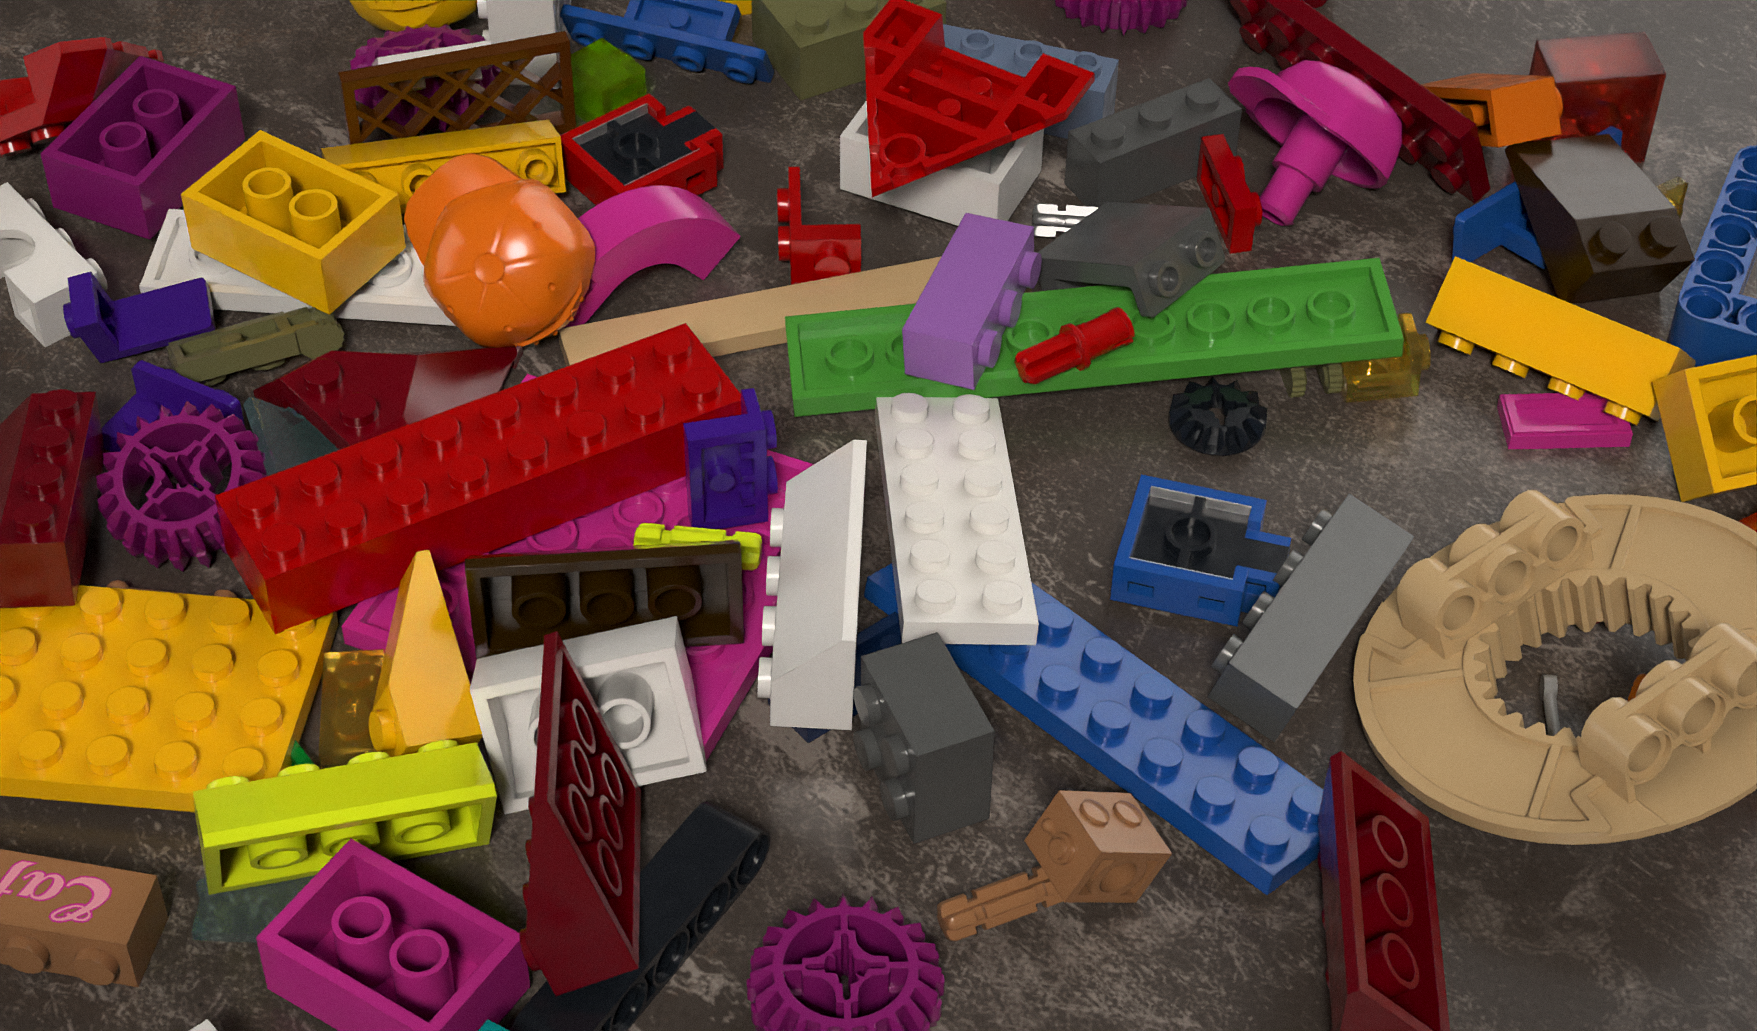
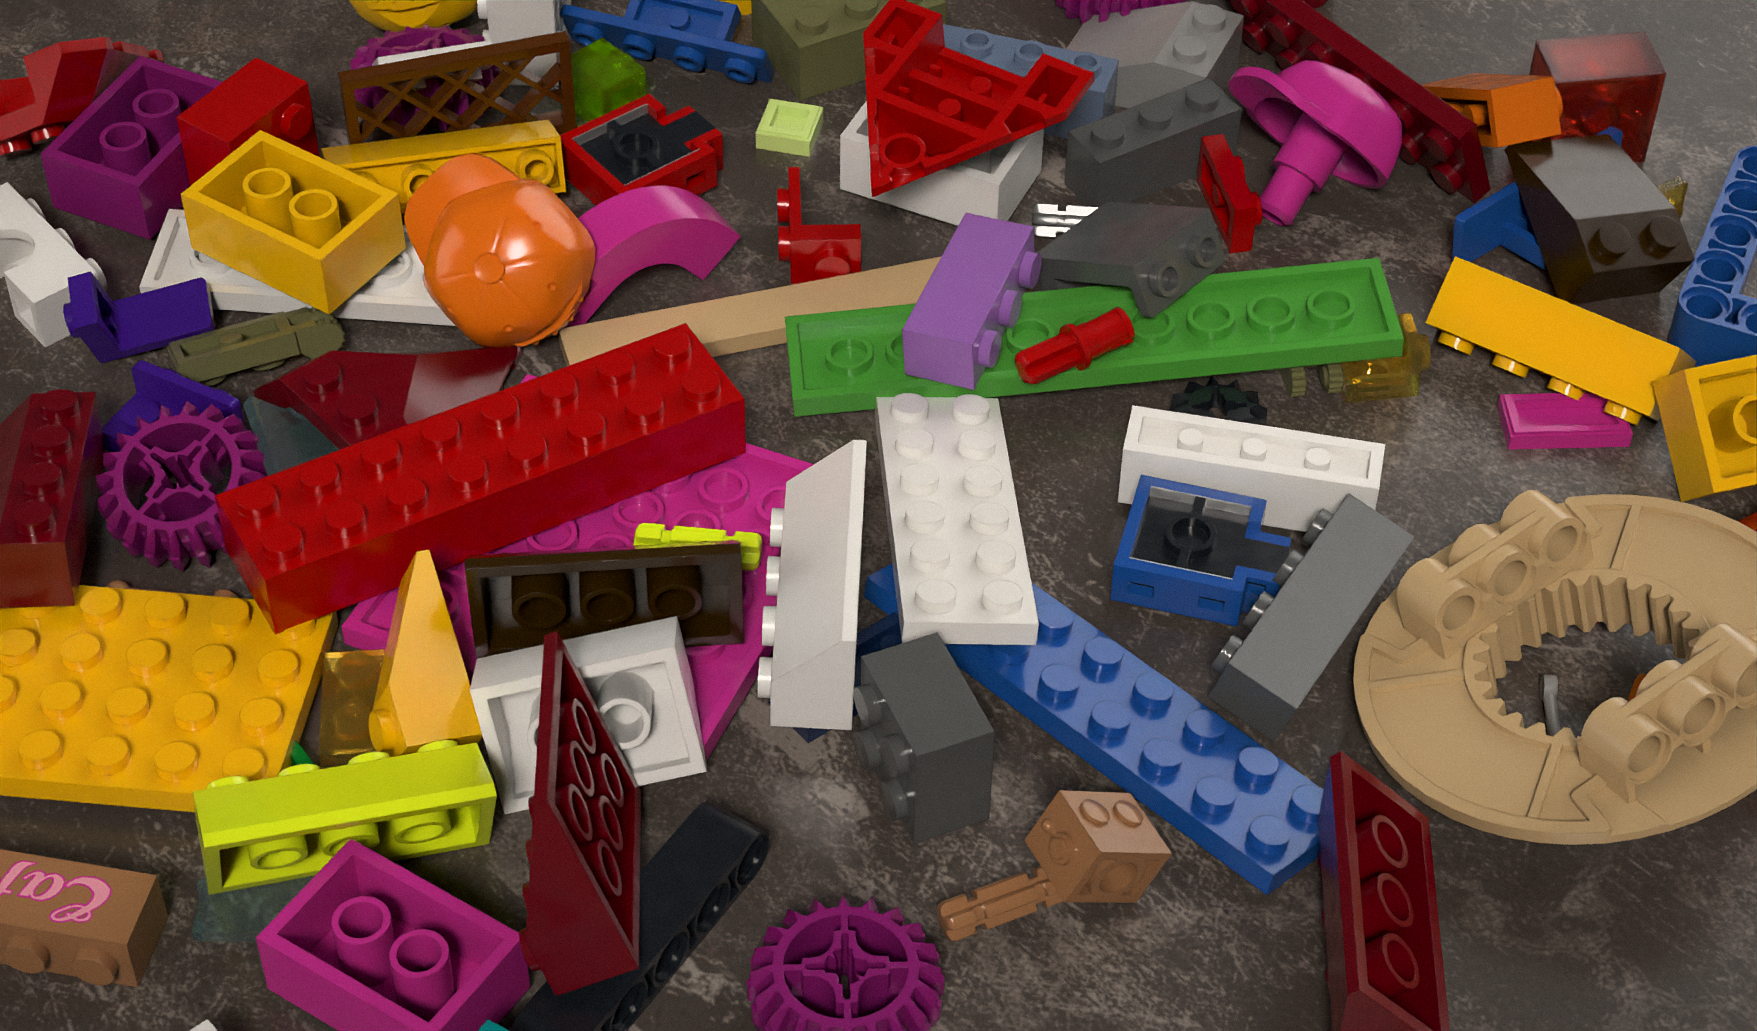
(239, 107): none -> red brick
(730, 467): dark purple bracket -> none
(789, 127): none -> yellowish green tile
(1165, 48): none -> light grey slope
(1286, 467): none -> white brick

